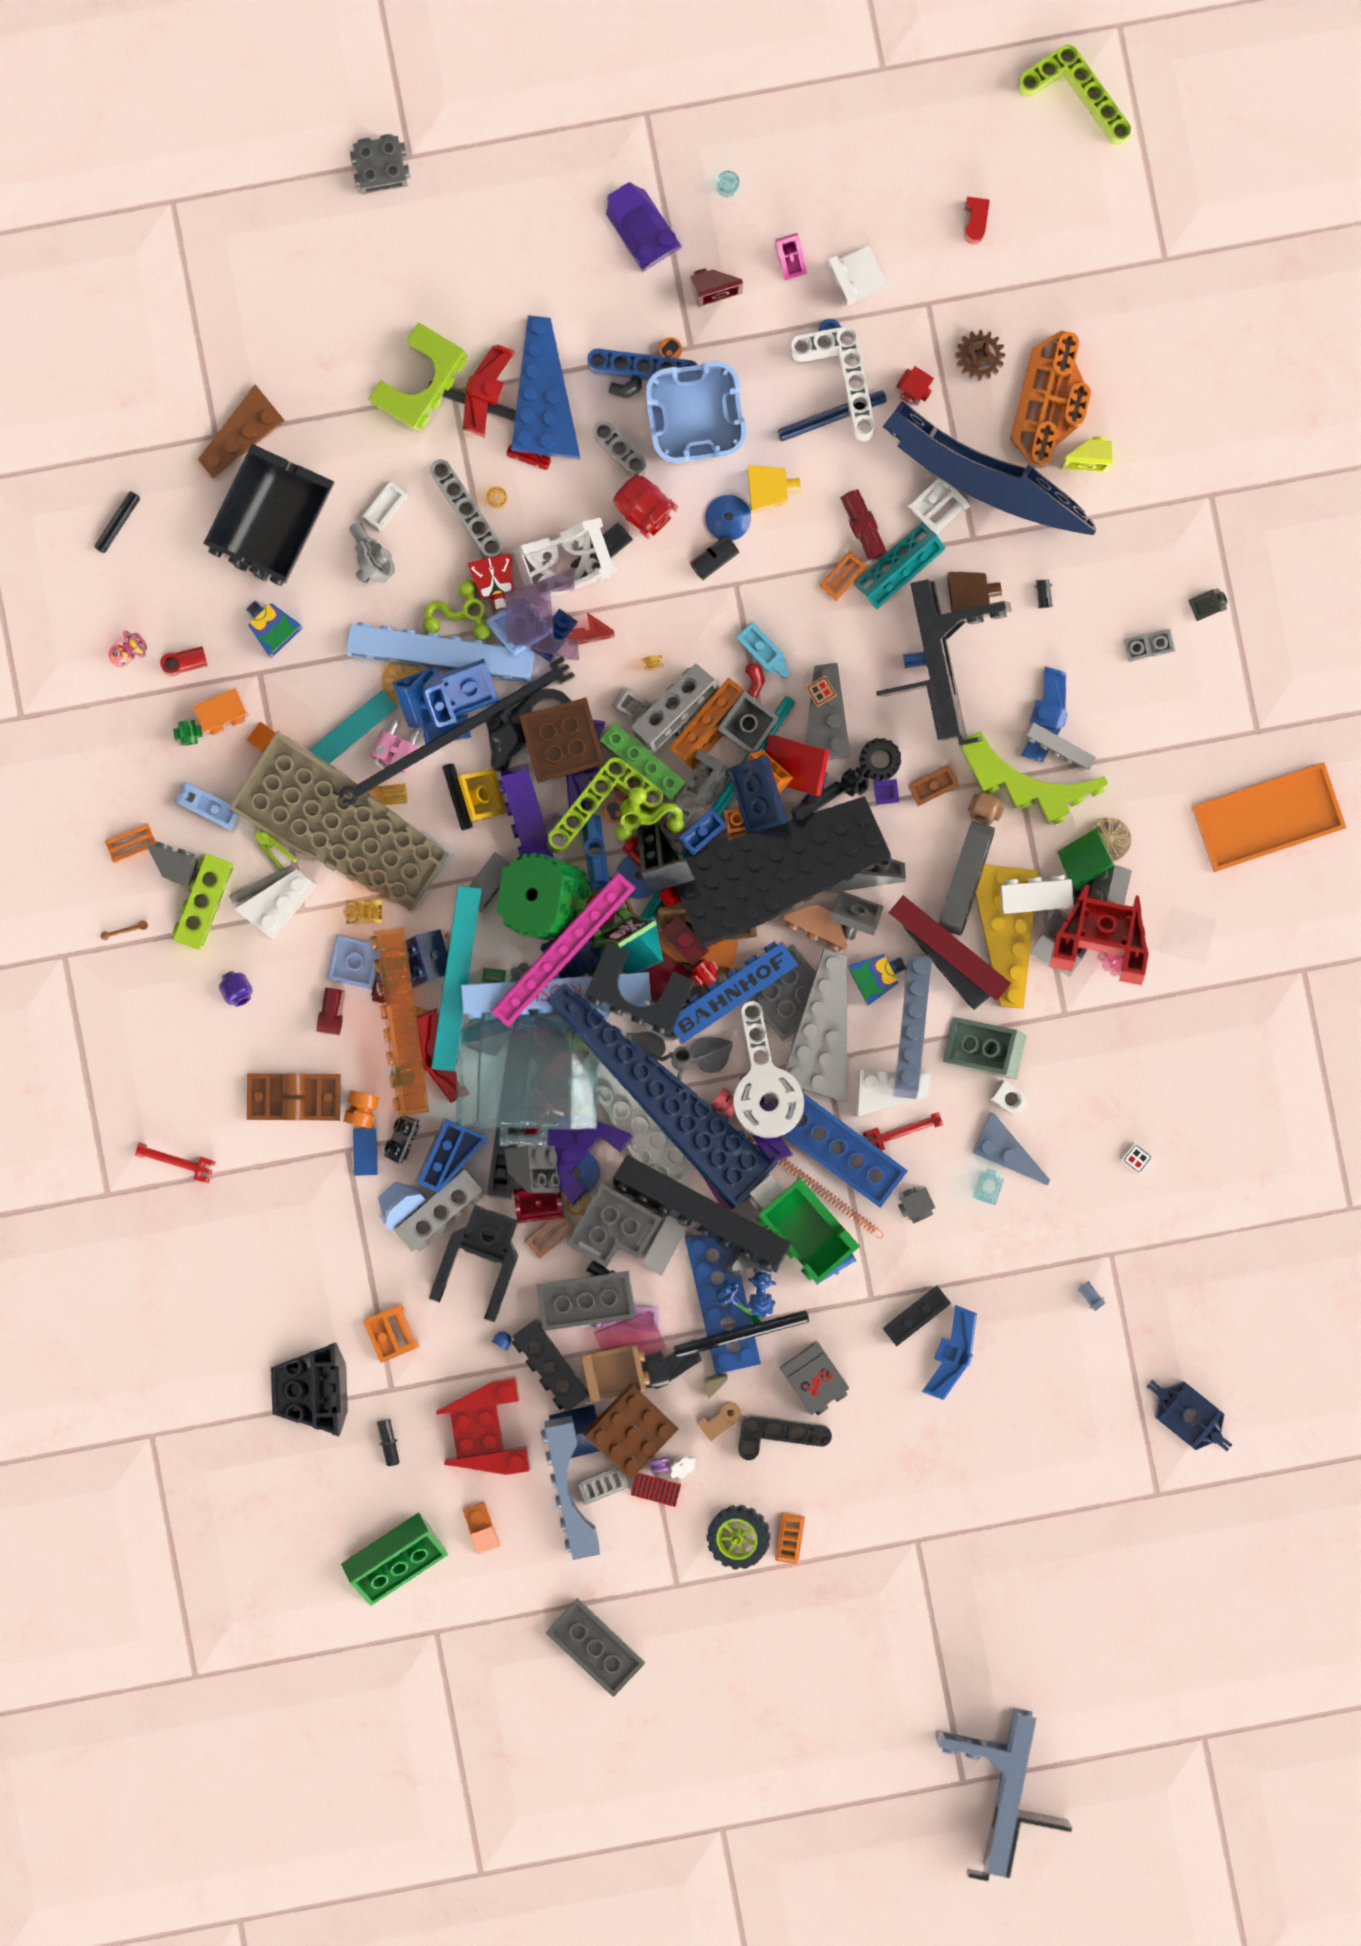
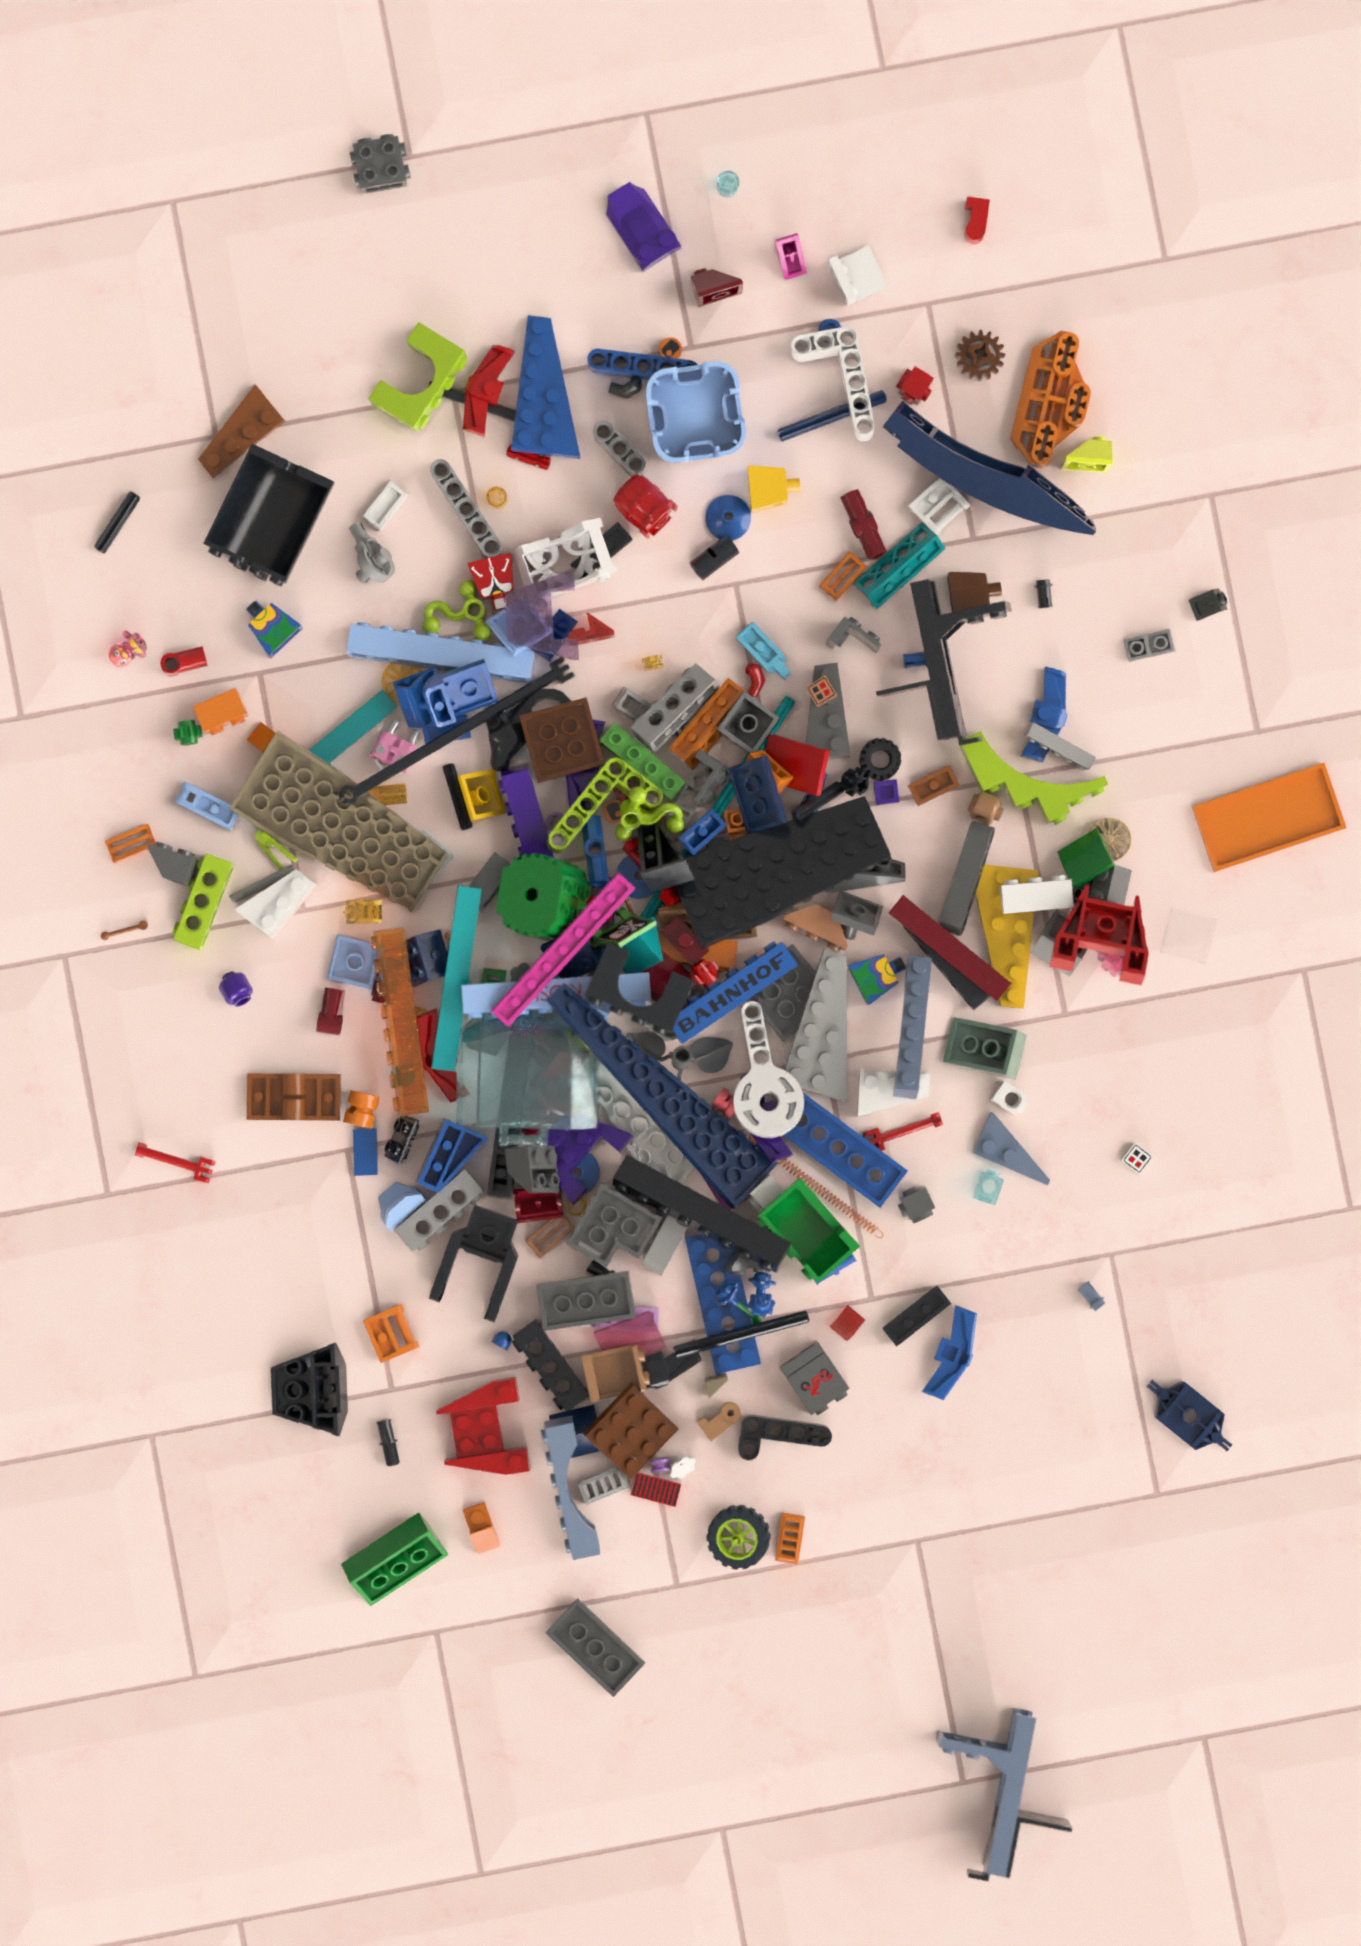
(847, 1323): none -> clear red slope
(852, 627): none -> dark grey bracket
(1081, 88): lime beam -> none

